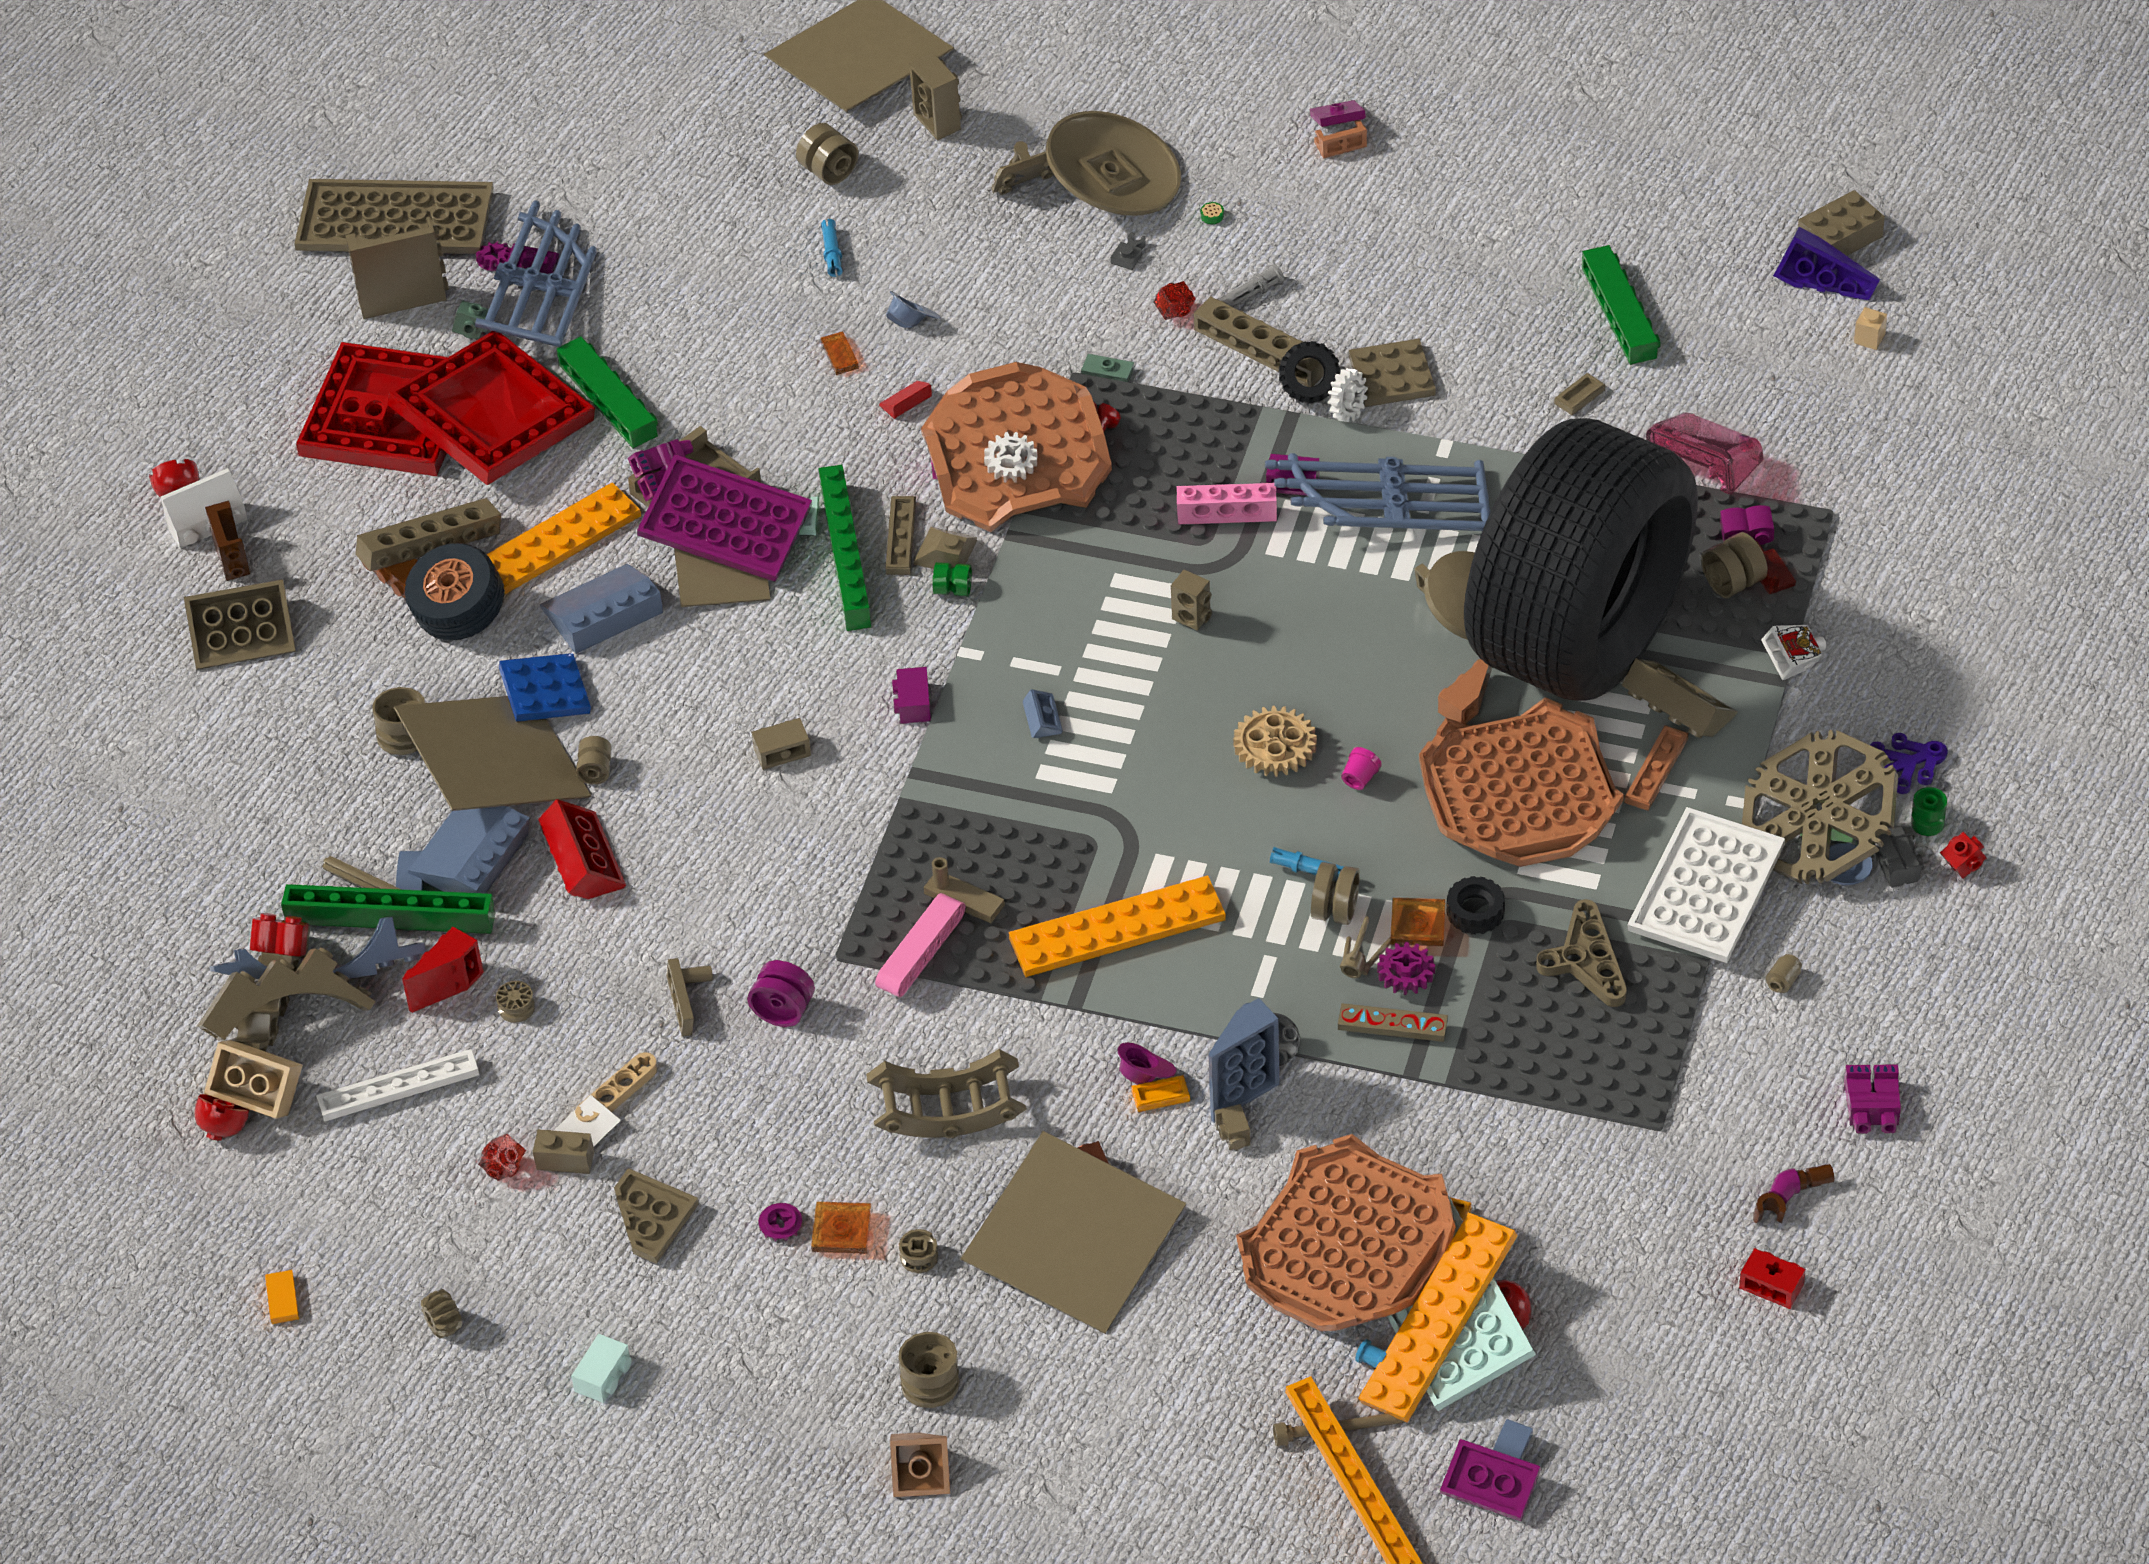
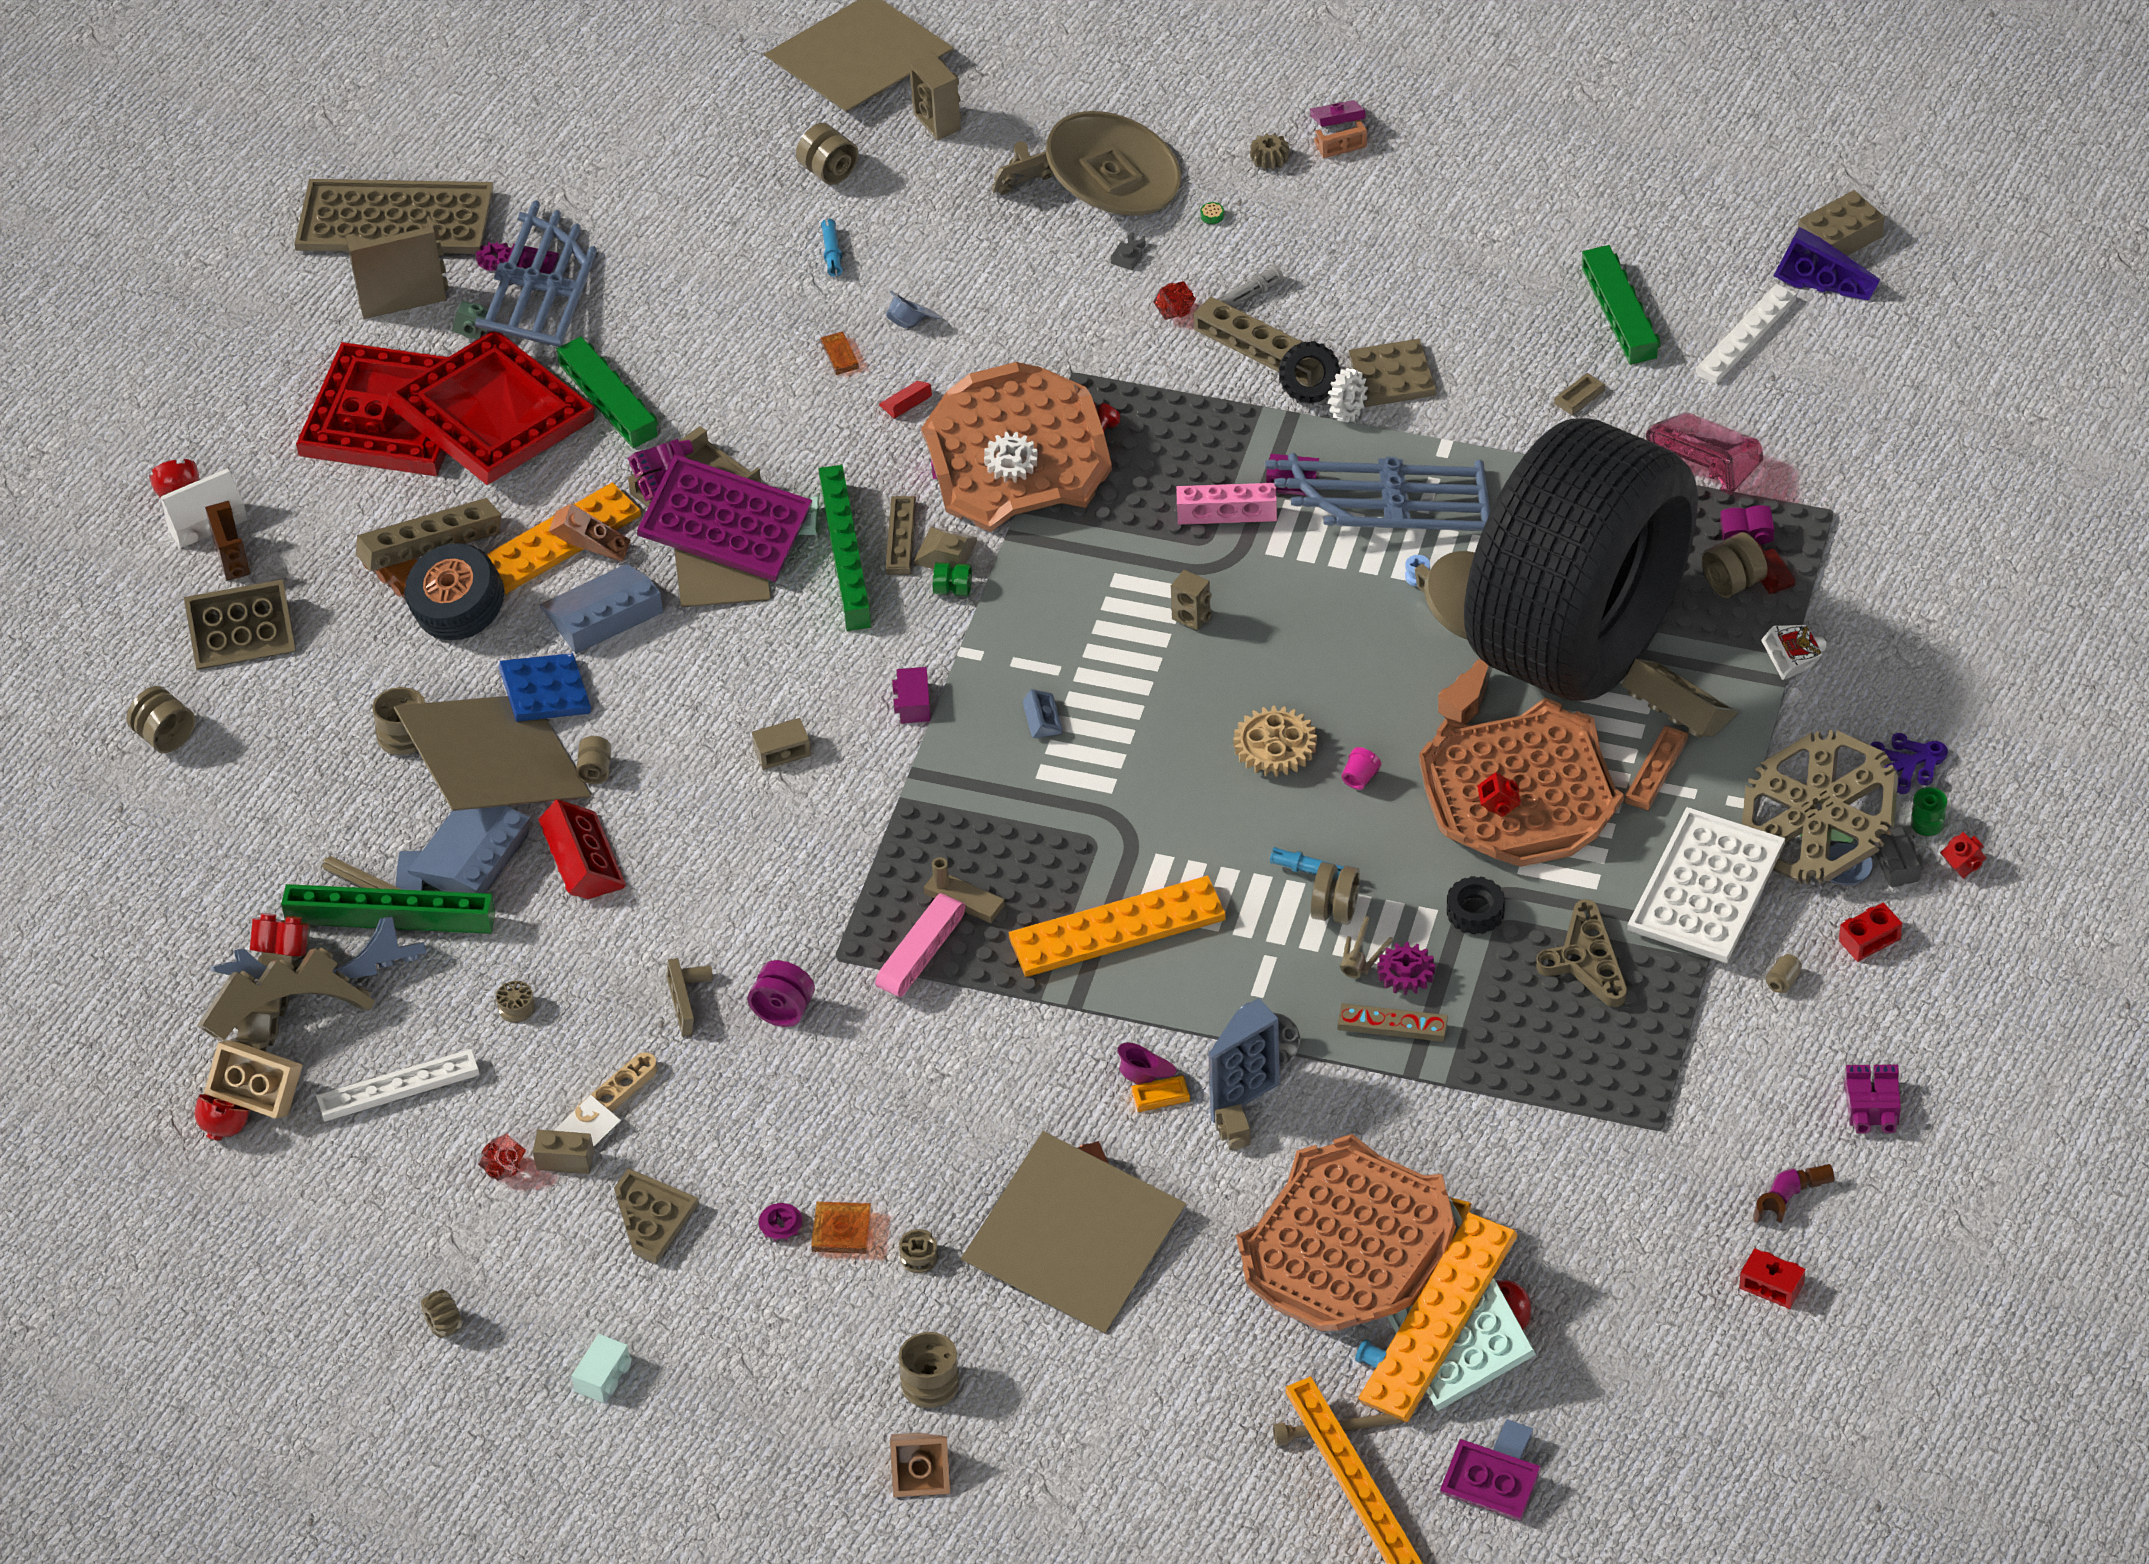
(160, 719): none -> dark tan wheel
(281, 1297): light orange tile -> none
(443, 970): red slope -> none
(589, 533): none -> nougat slope
(942, 1082): dark tan fence -> none
(1108, 367): sand green plate -> none
(1269, 151): none -> dark tan gear
(1411, 563): none -> light blue wheel
(1418, 921): clear orange plate -> none
(1499, 794): none -> red brick
(1746, 334): none -> white plate
(1870, 328): tan brick -> none
(1870, 931): none -> red brick

